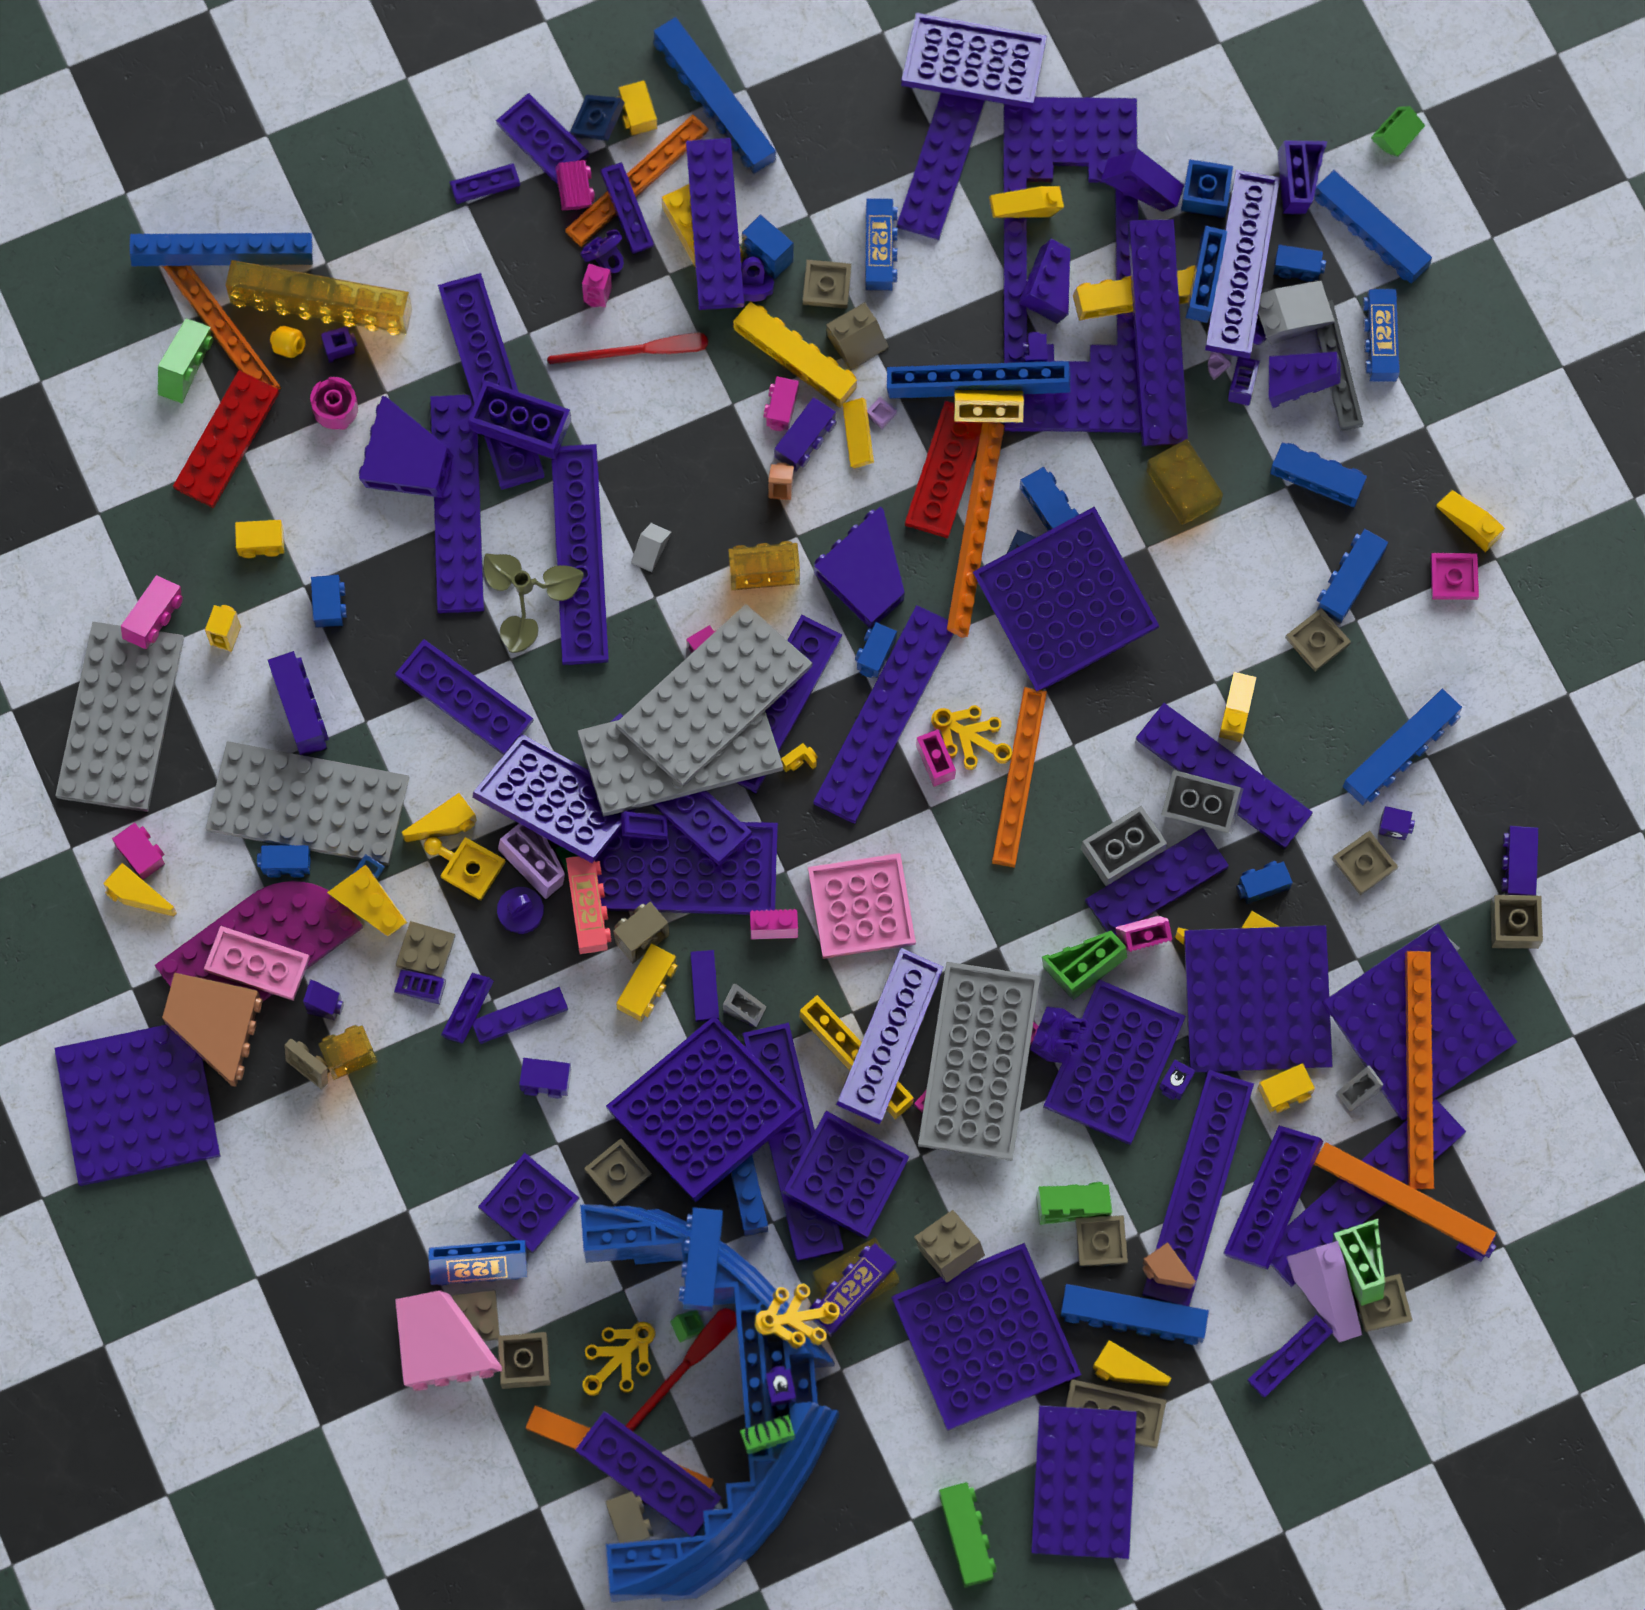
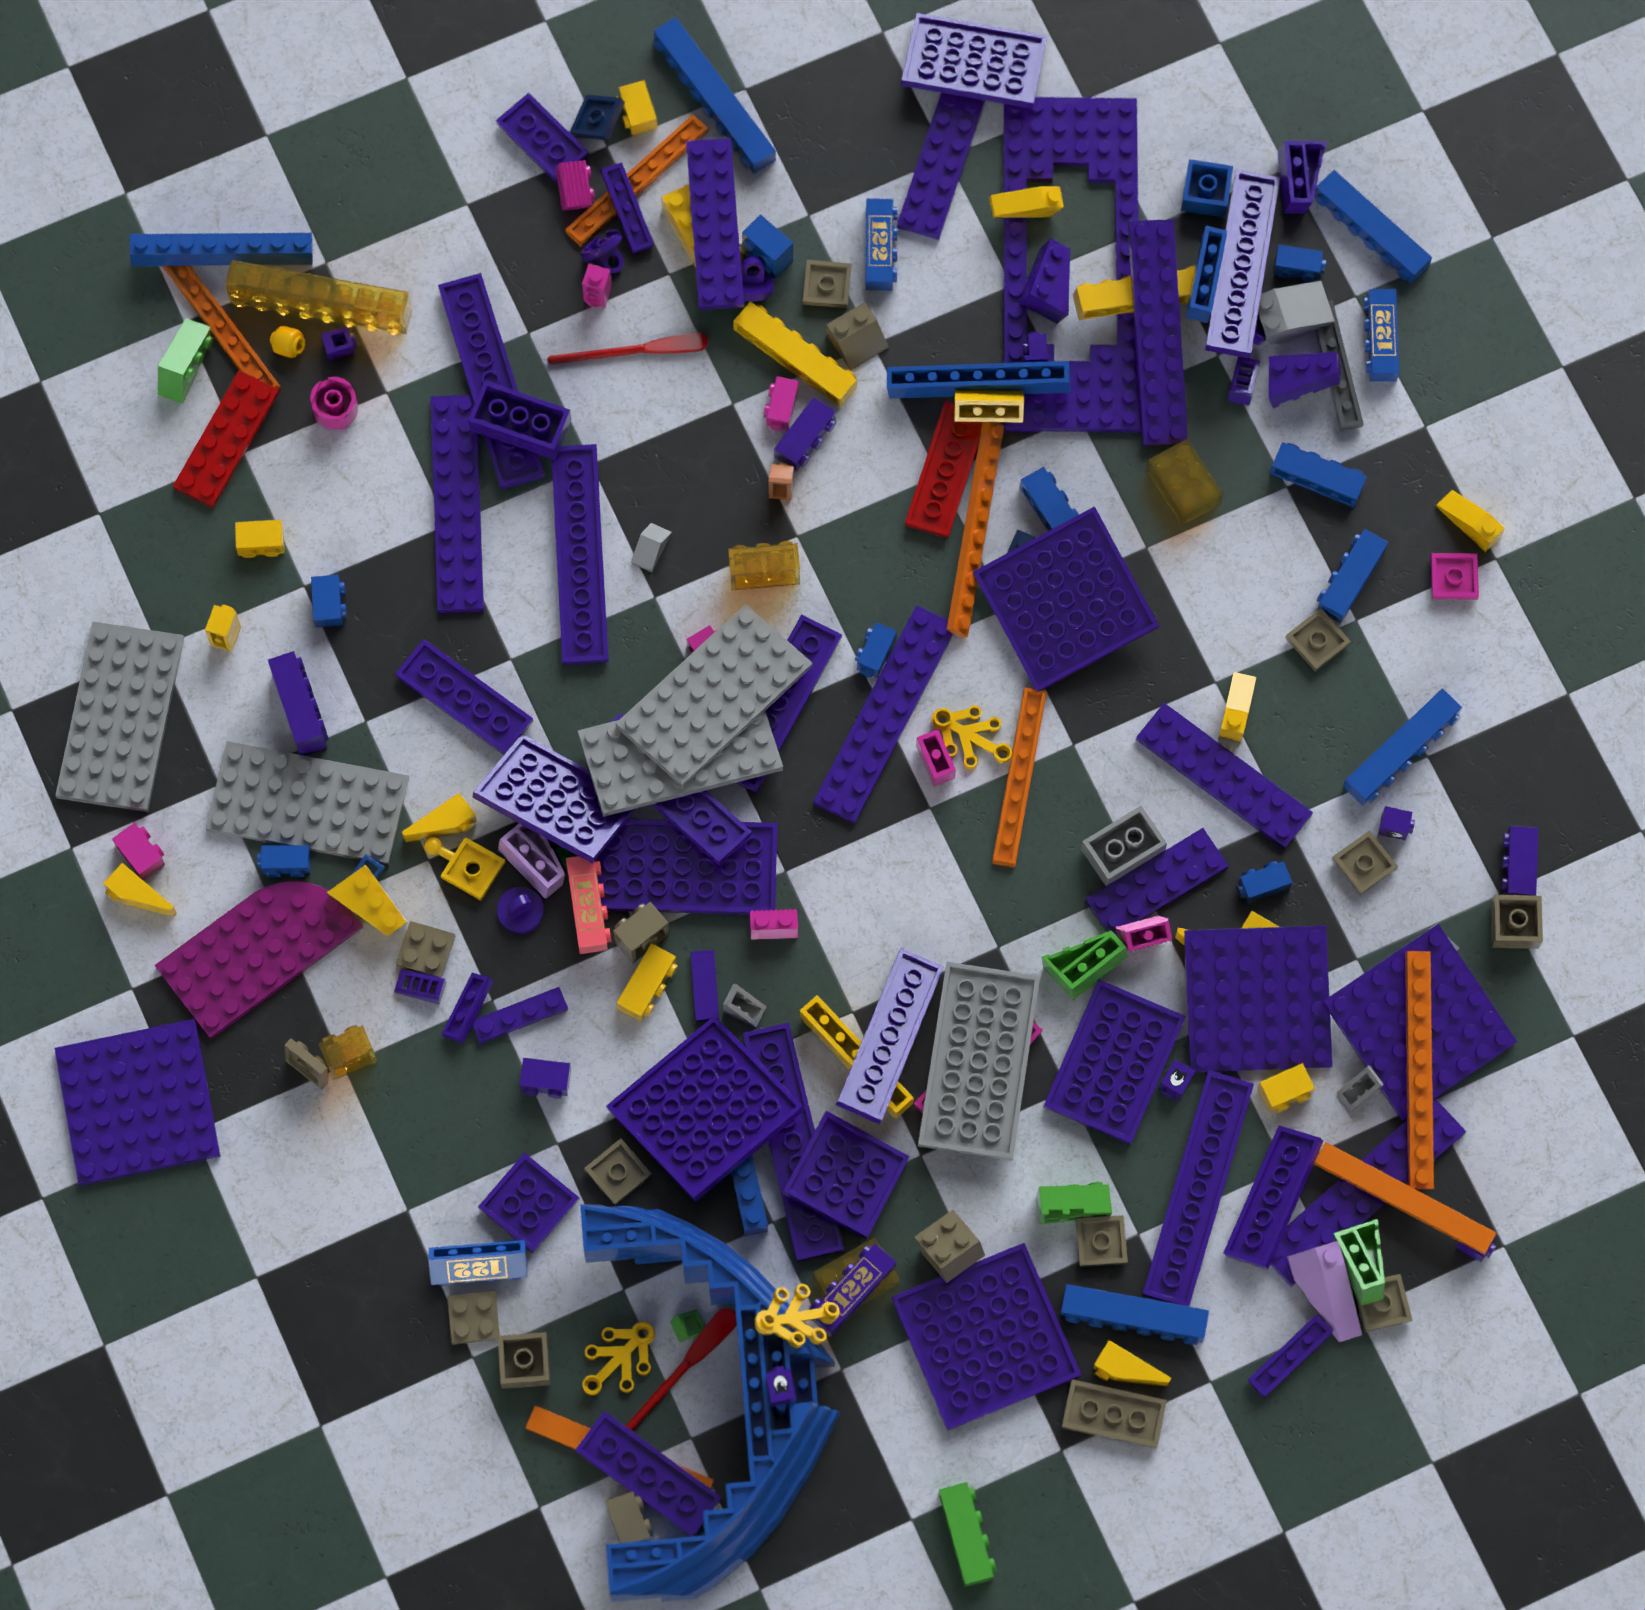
(151, 612): brick -> none
(213, 1021): nougat slope -> none
(257, 963): bright pink plate -> none
(322, 1001): dark purple slope -> none
(404, 455): dark purple slope -> none
(440, 1343): bright pink slope -> none
(485, 183): dark purple tile -> none
(505, 569): olive plant -> none
(644, 825): dark purple tile -> none
(702, 1259): blue brick -> none
(767, 1434): bright green brick -> none
(795, 758): yellow bracket -> none
(858, 433): yellow tile -> none
(861, 906): bright pink plate -> none
(864, 570): dark purple slope -> none
(881, 412): lavender tile -> none
(1056, 1035): dark purple brick -> none
(1084, 1482): dark purple plate -> none
(1143, 179): dark purple wedge -> none
(1167, 1268): nougat slope -> none
(1202, 801): light grey brick -> none
(1217, 364): lavender tile -> none
(1398, 131): bright green brick -> none

